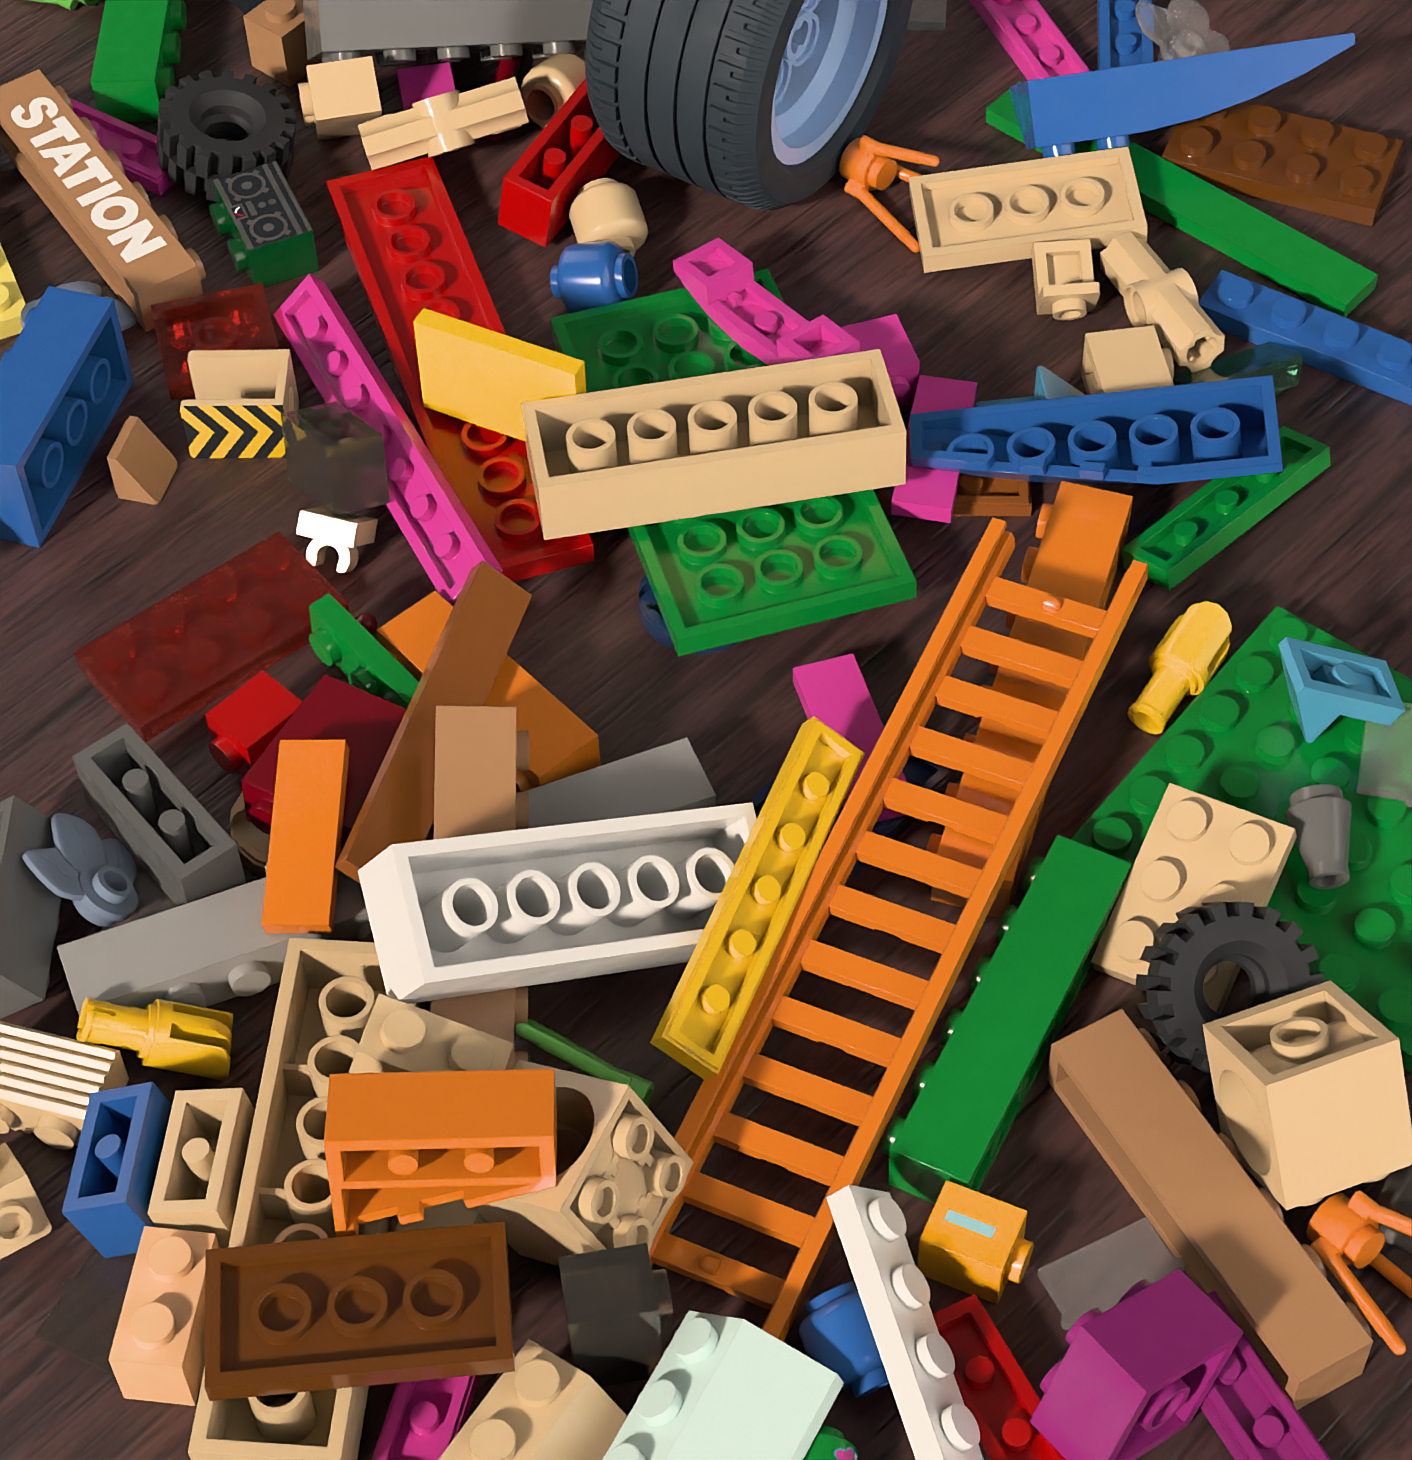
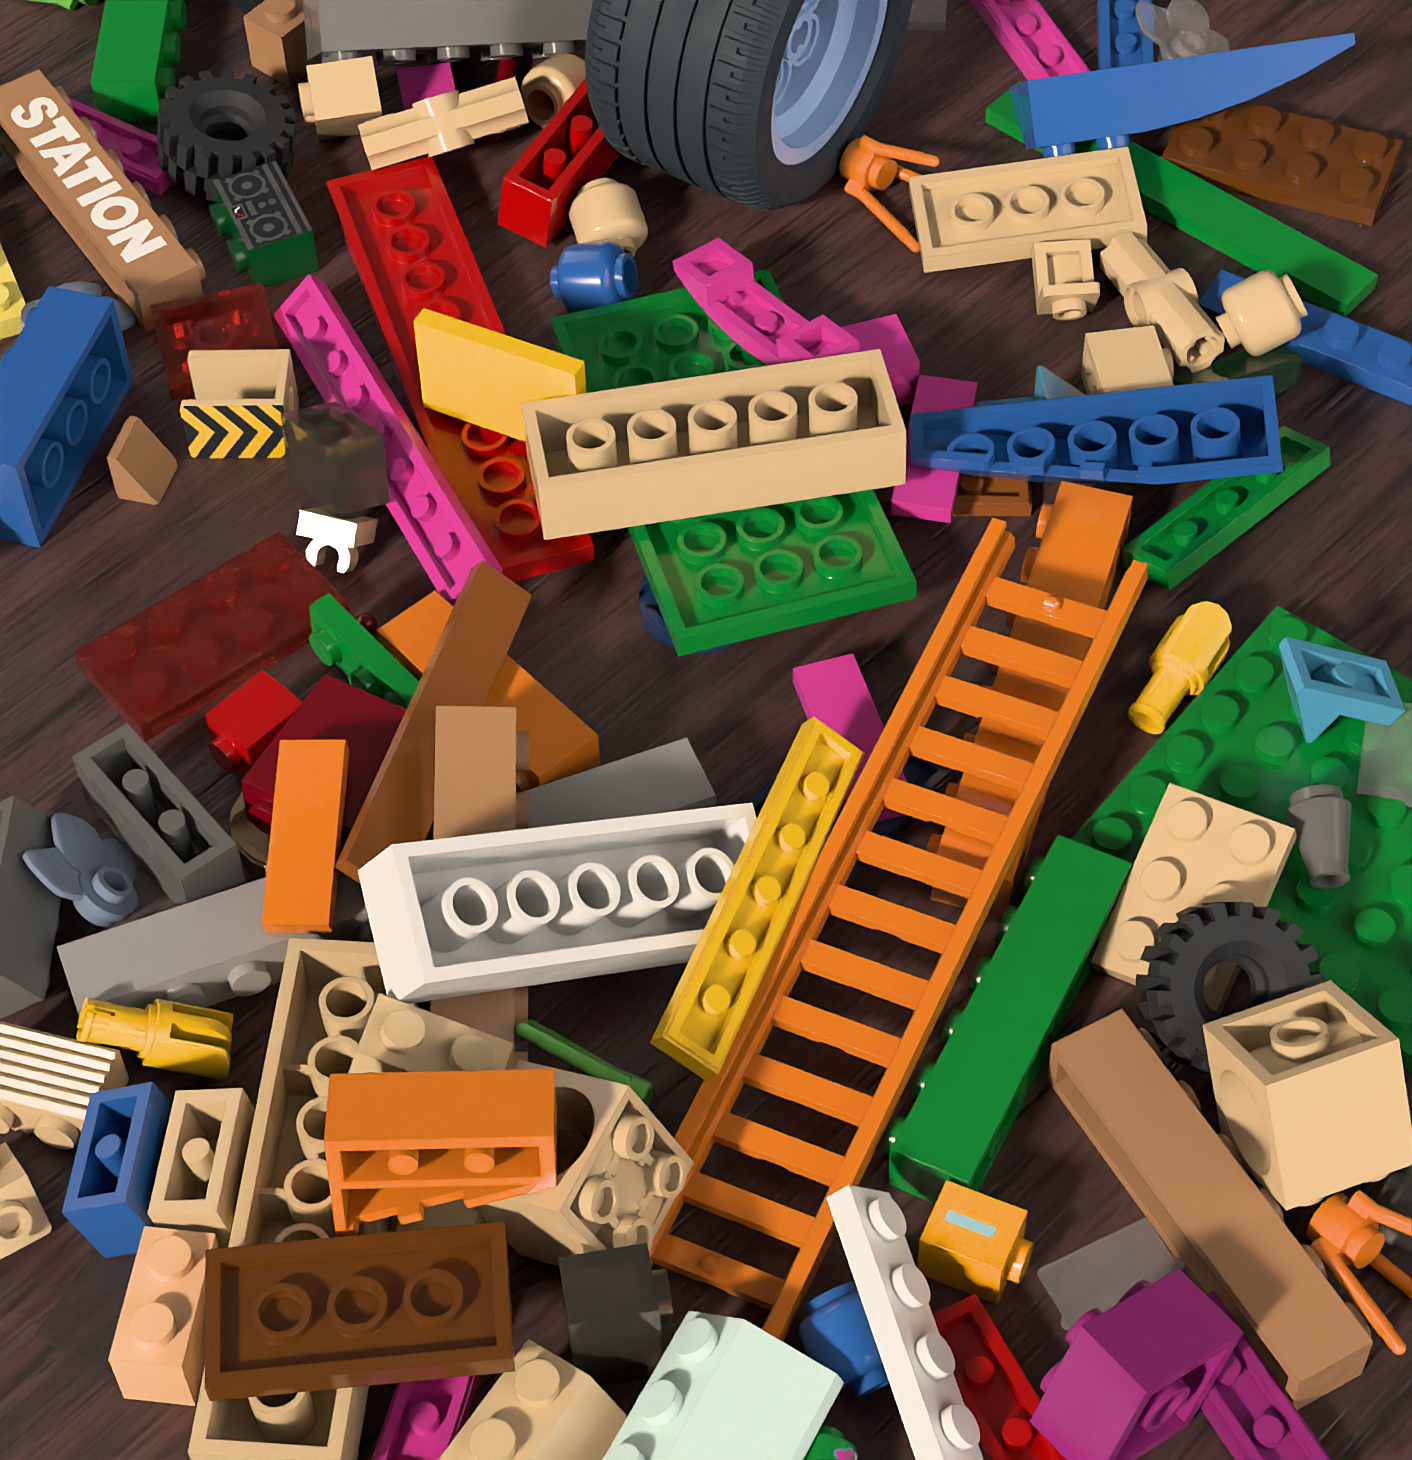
(1261, 312): none -> tan head

